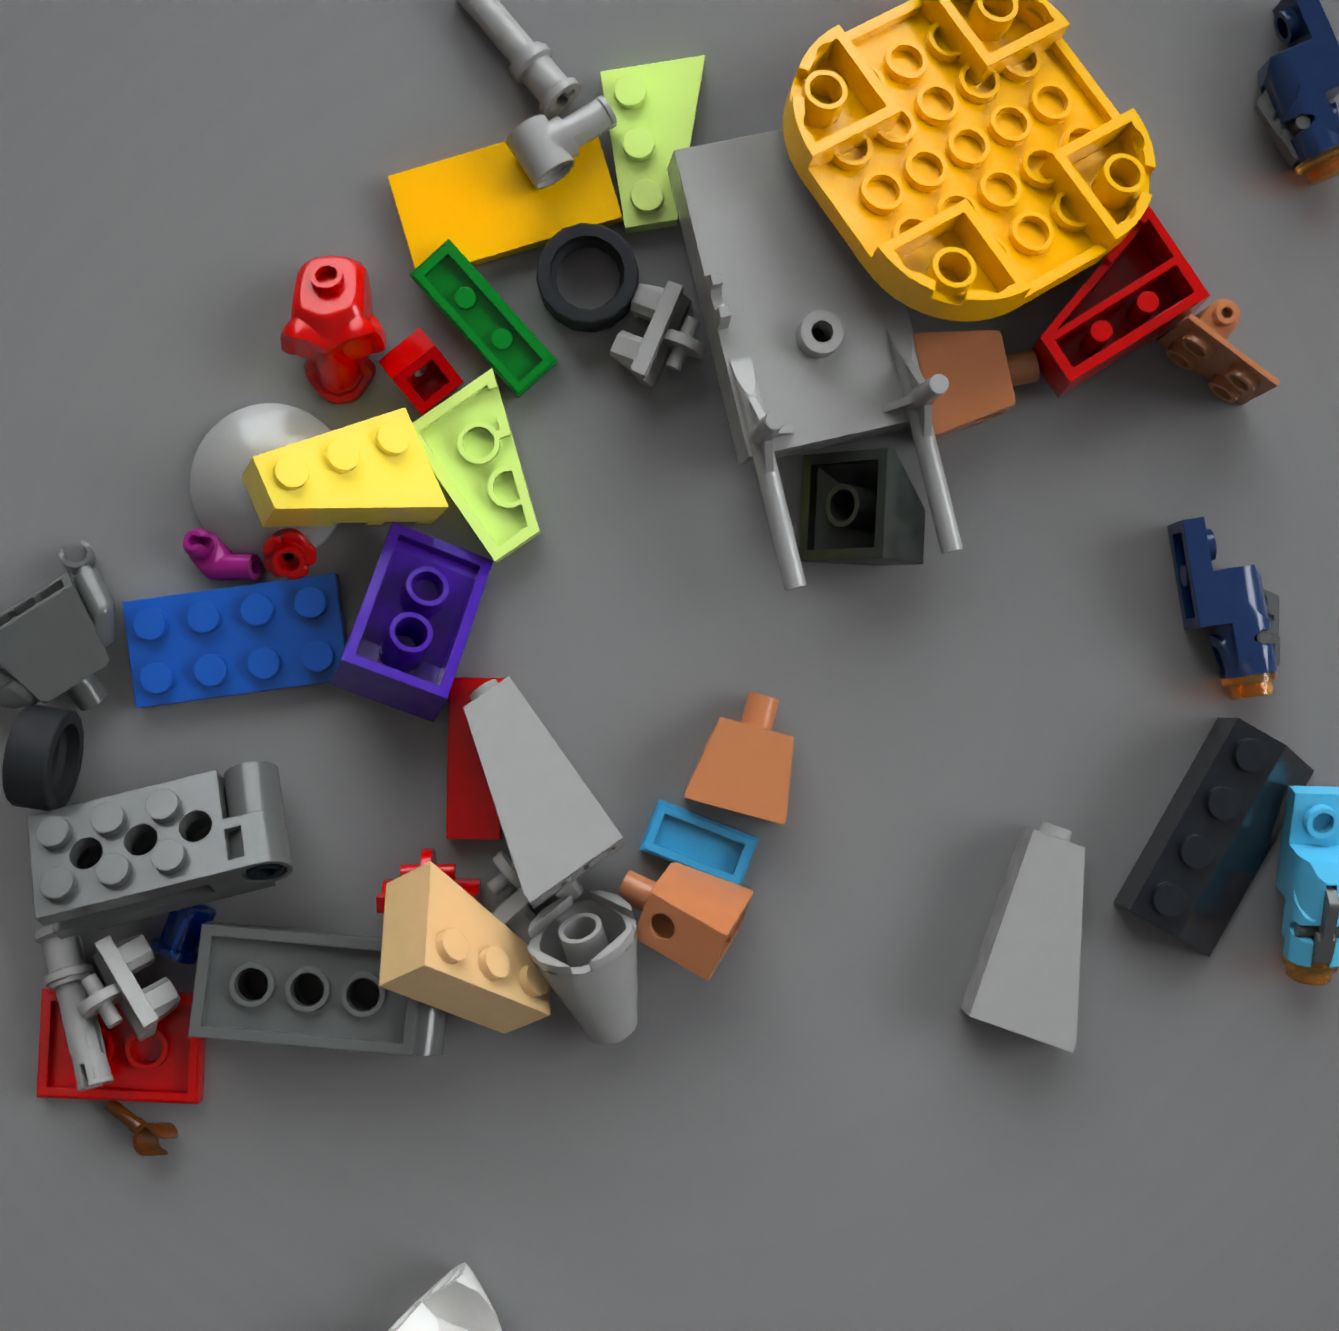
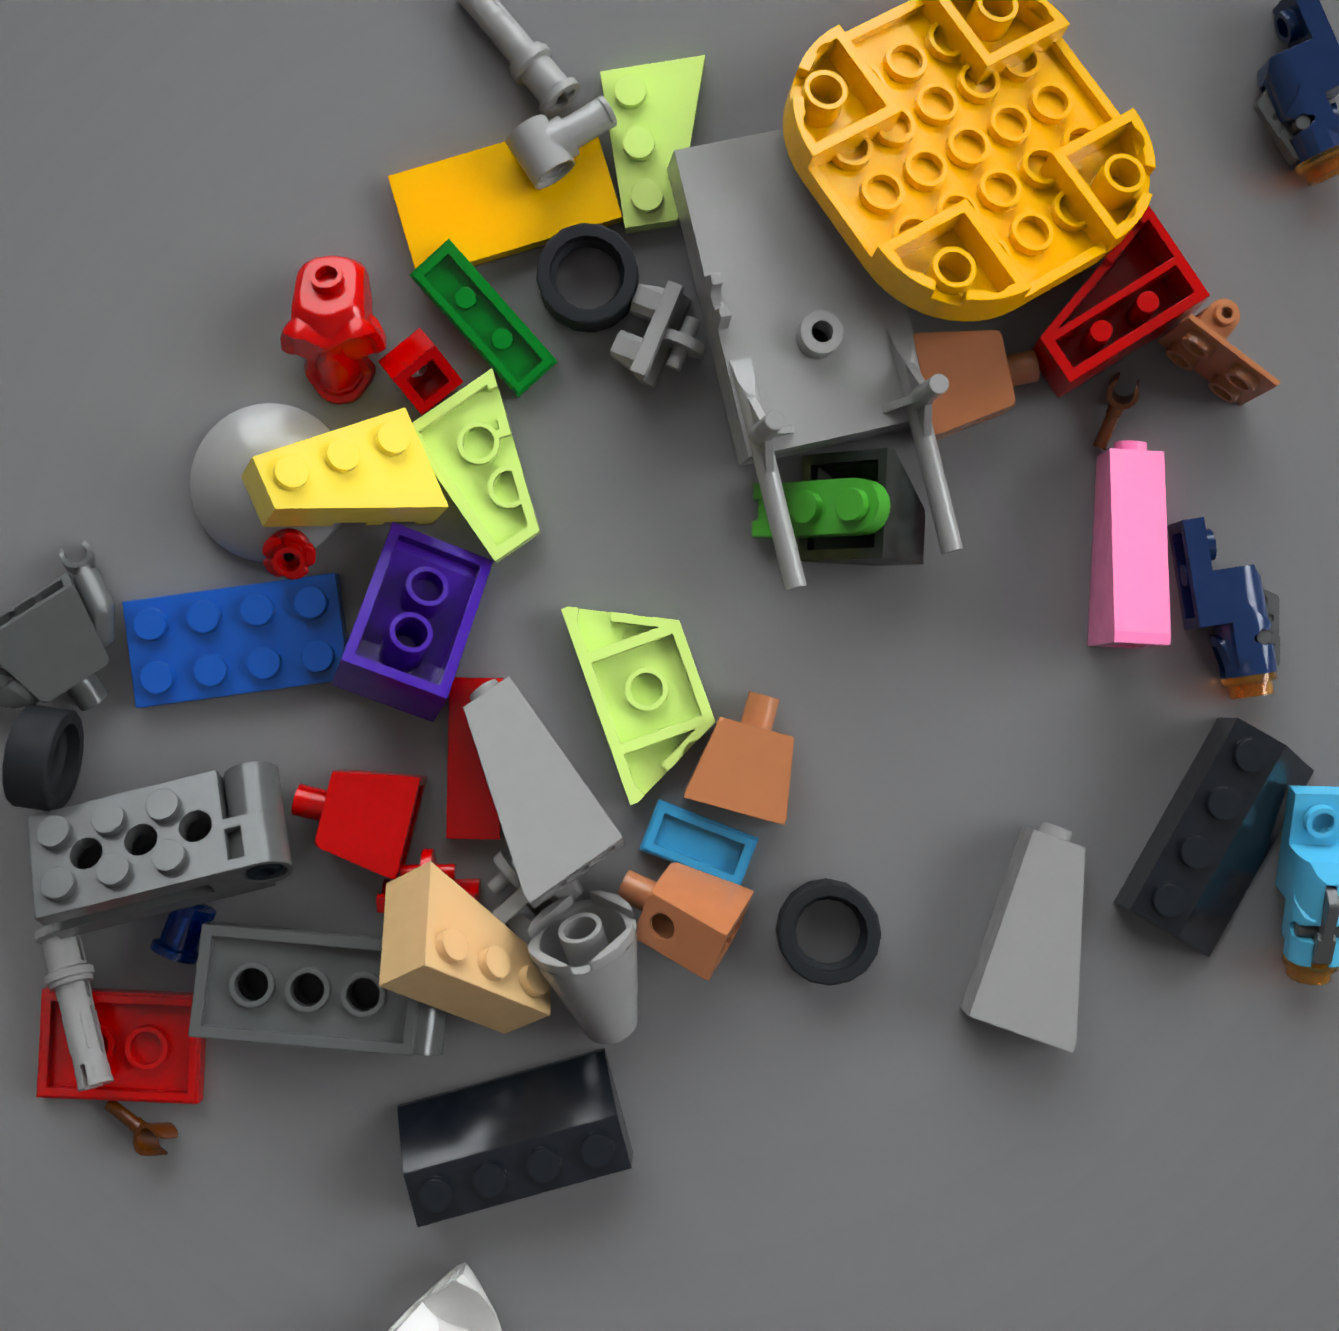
(140, 1006): light grey hips -> none
(217, 560): magenta arm -> none
(364, 816): none -> red torso
(512, 1137): none -> black slope
(641, 690): none -> yellowish green wing
(828, 508): none -> bright green plate
(861, 956): none -> black tyre
(1114, 410): none -> reddish brown hand
(1129, 550): none -> bright pink slope

